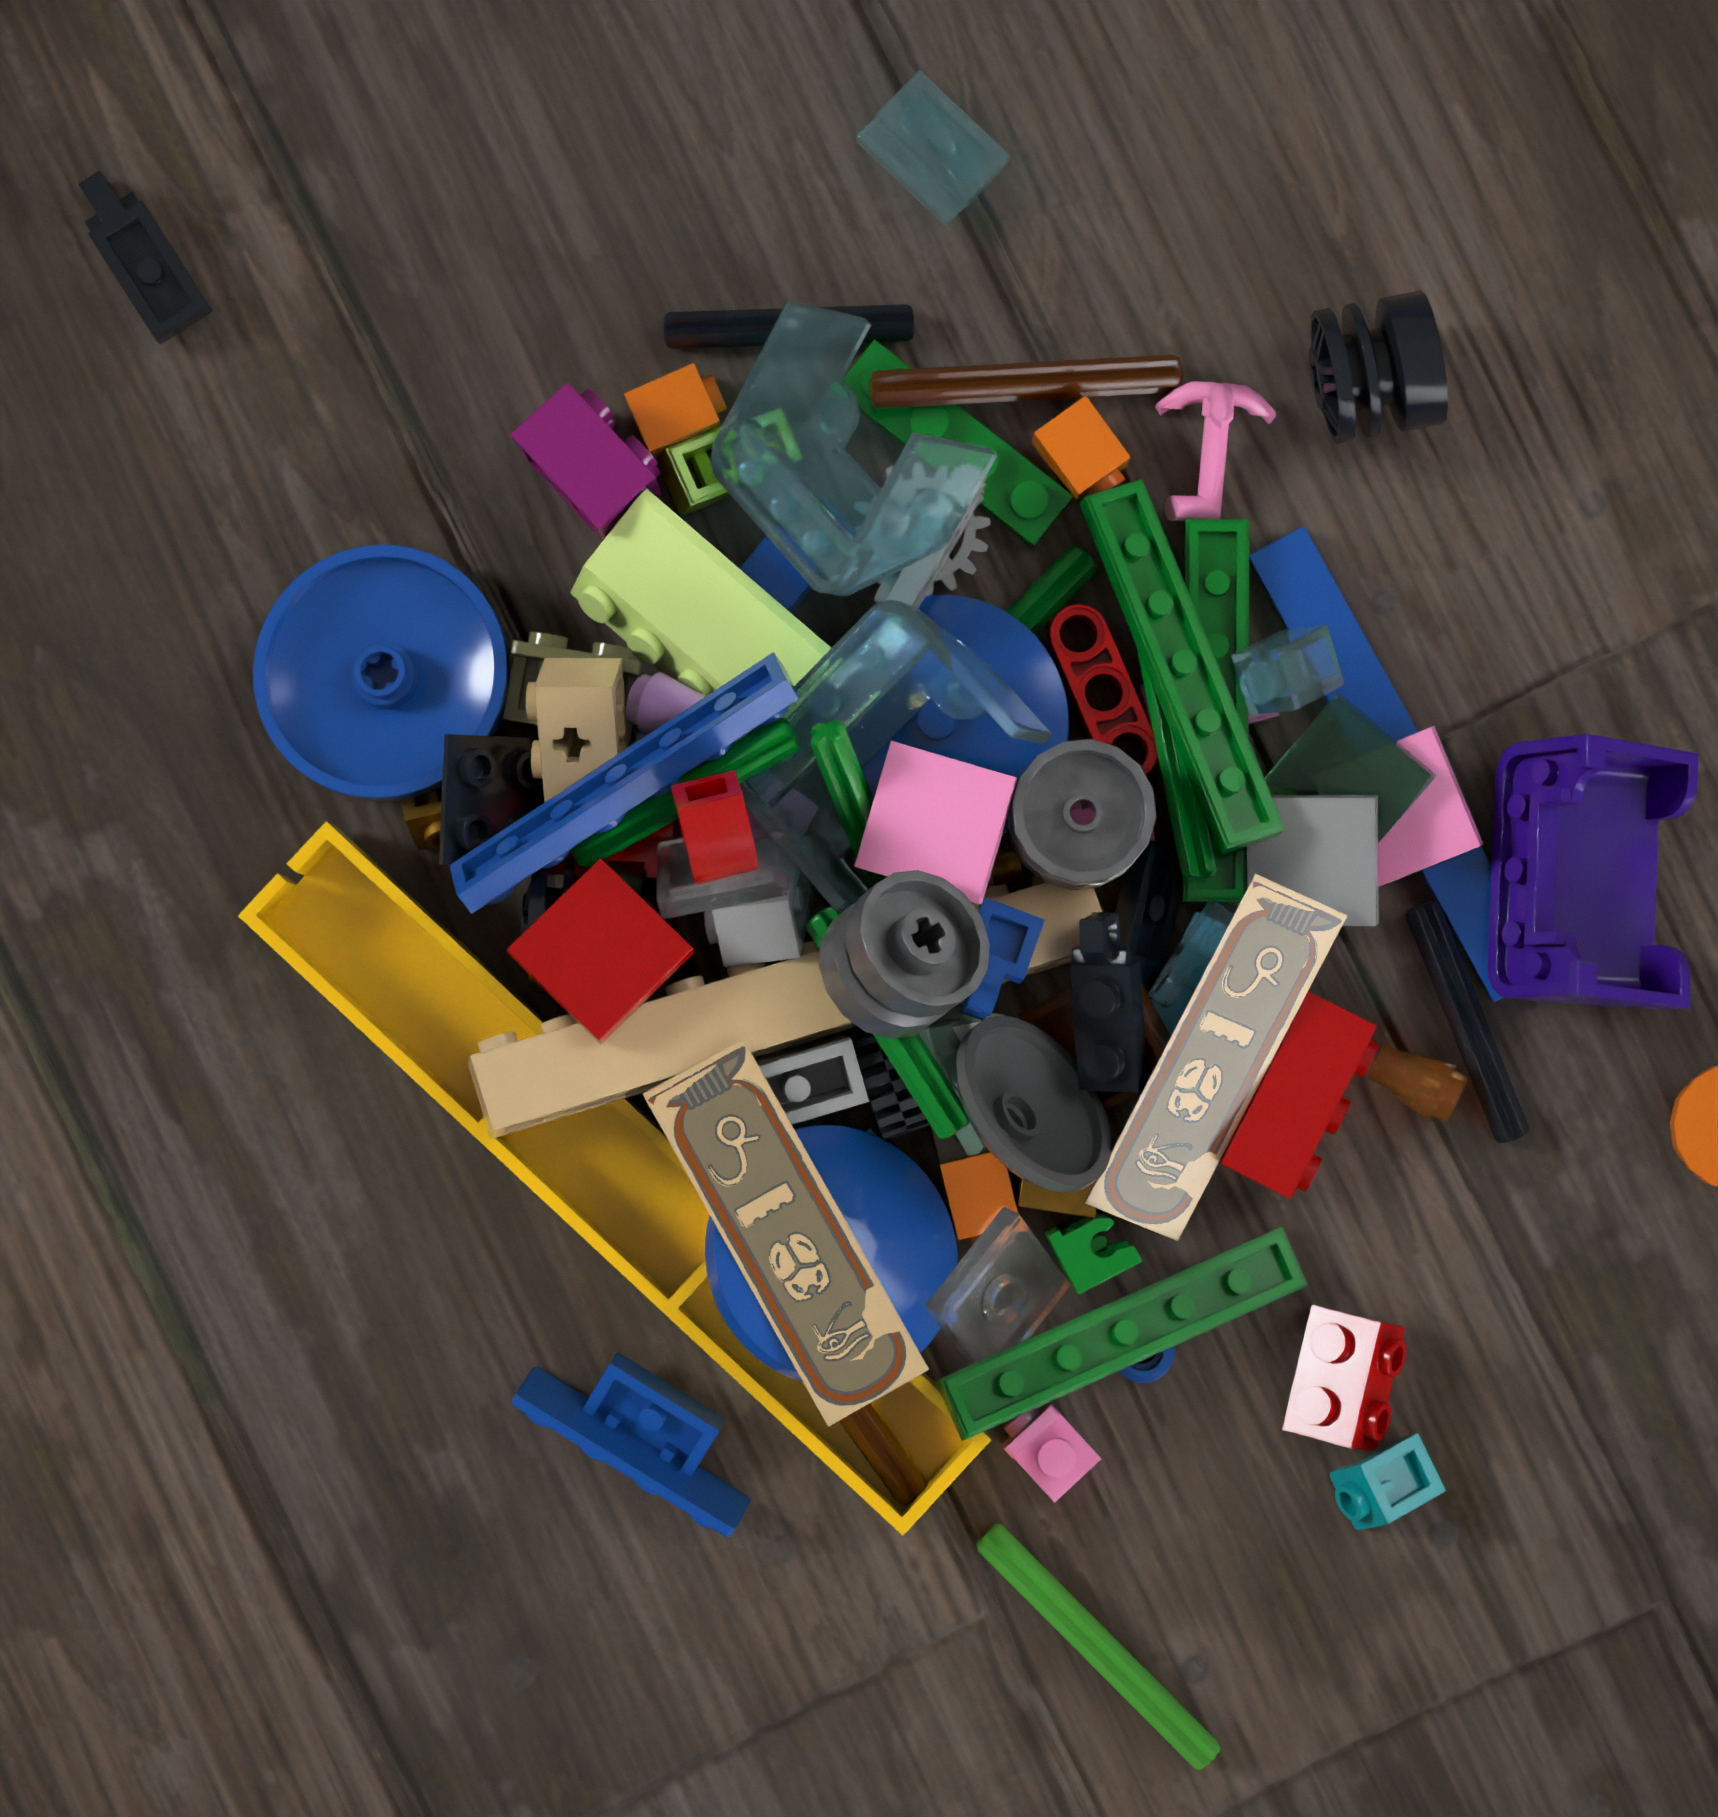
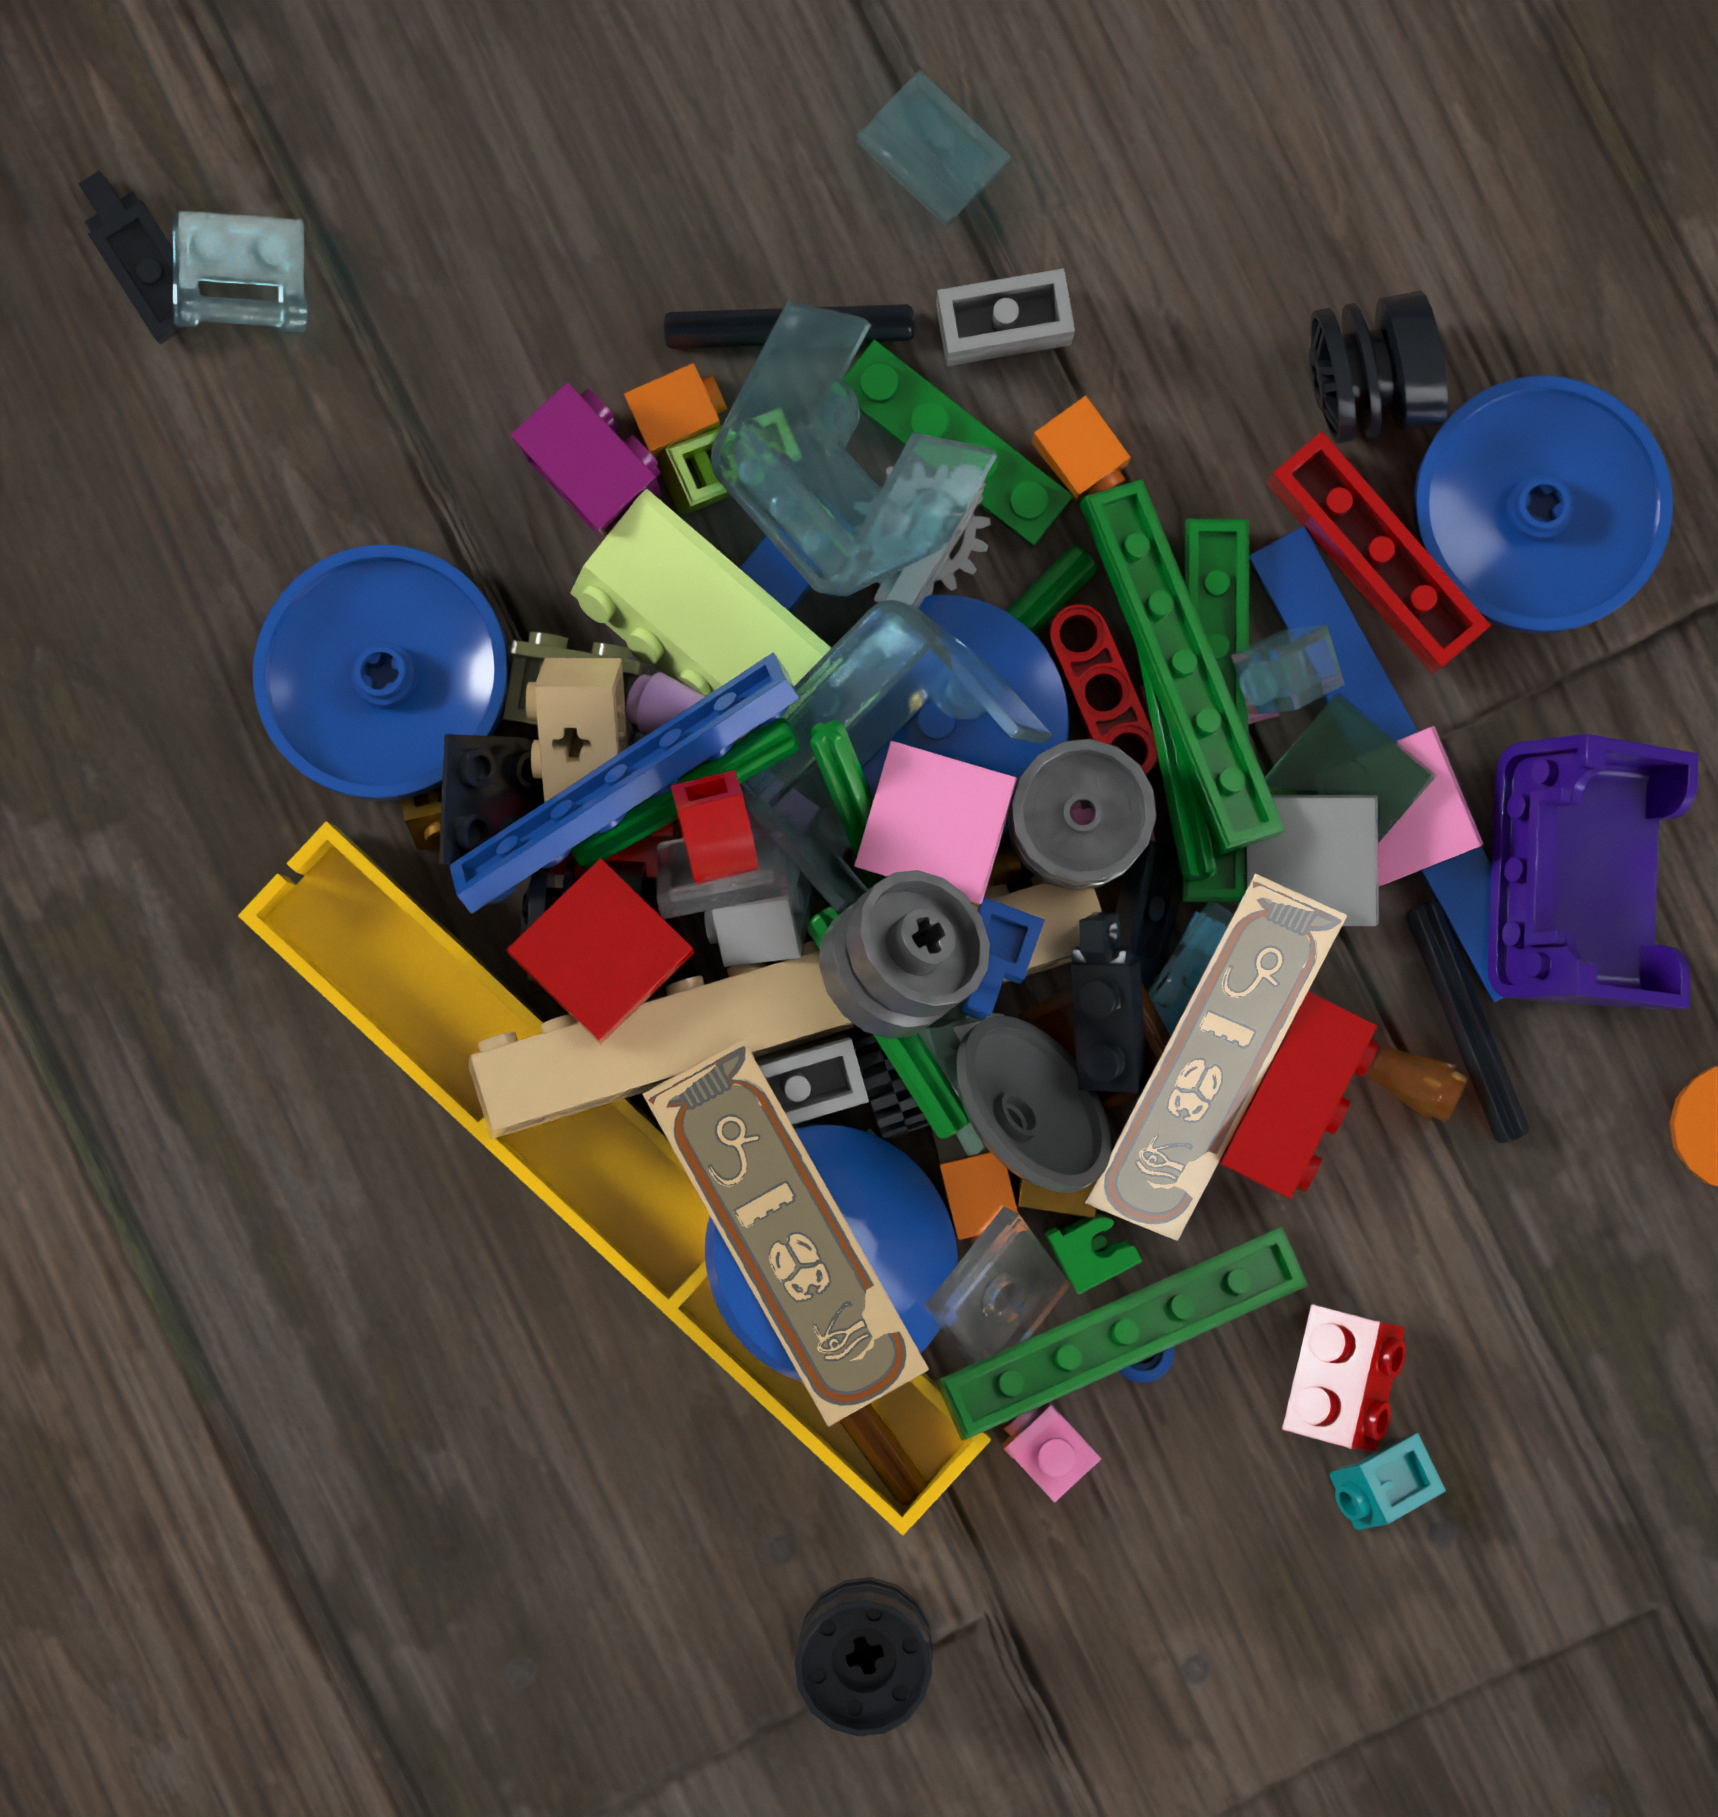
(239, 252): none -> clear light blue plate
(643, 1432): blue bracket -> none
(840, 1684): none -> black wheel
(1005, 317): none -> light grey brick
(1025, 381): reddish brown axle -> none
(1098, 1646): bright green axle -> none
(1218, 410): bright pink piece -> none
(1377, 553): none -> red brick
(1544, 503): none -> blue dish

